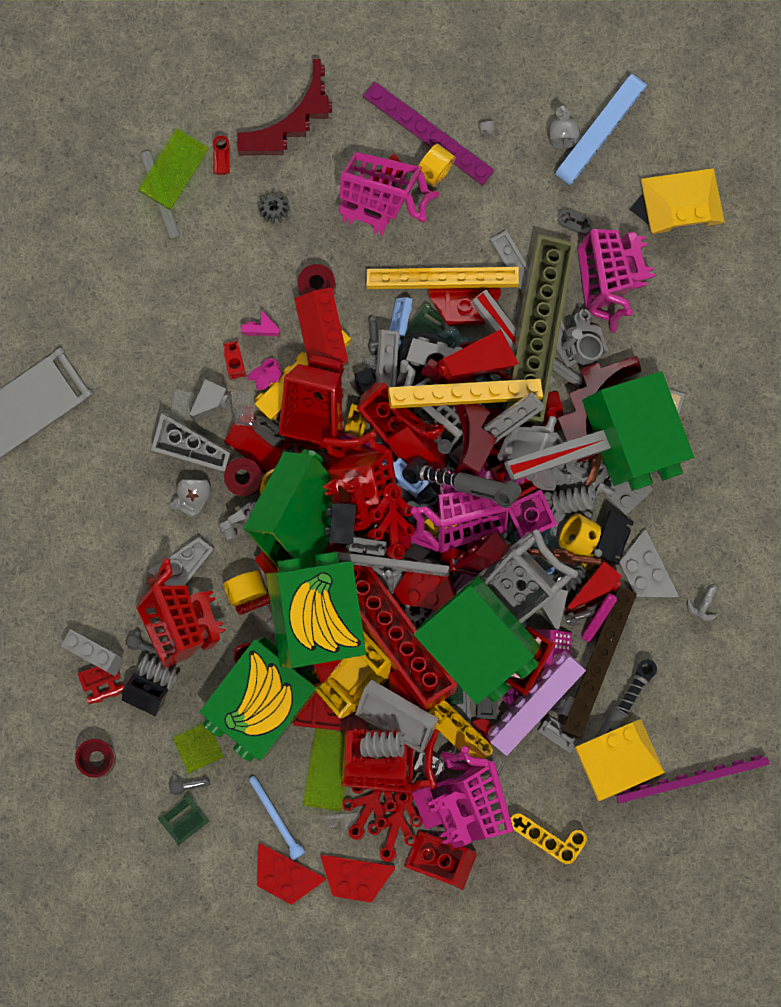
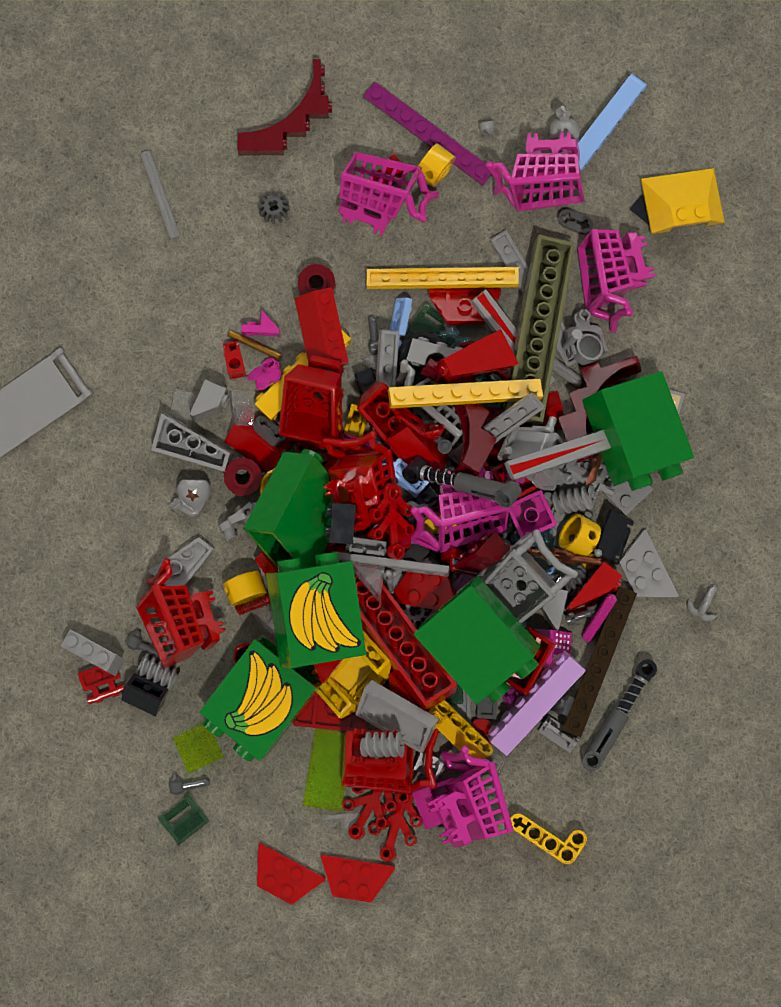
(83, 754): dark red piece -> none
(173, 169): clear neon green tile -> none
(221, 158): red piece -> none
(255, 345): none -> pearl gold bar
(294, 849): light blue piece -> none
(371, 577): none -> clear slope
(441, 860): red slope -> none
(541, 168): none -> dark pink piece
(619, 760): yellow slope -> none
(700, 776): magenta plate -> none

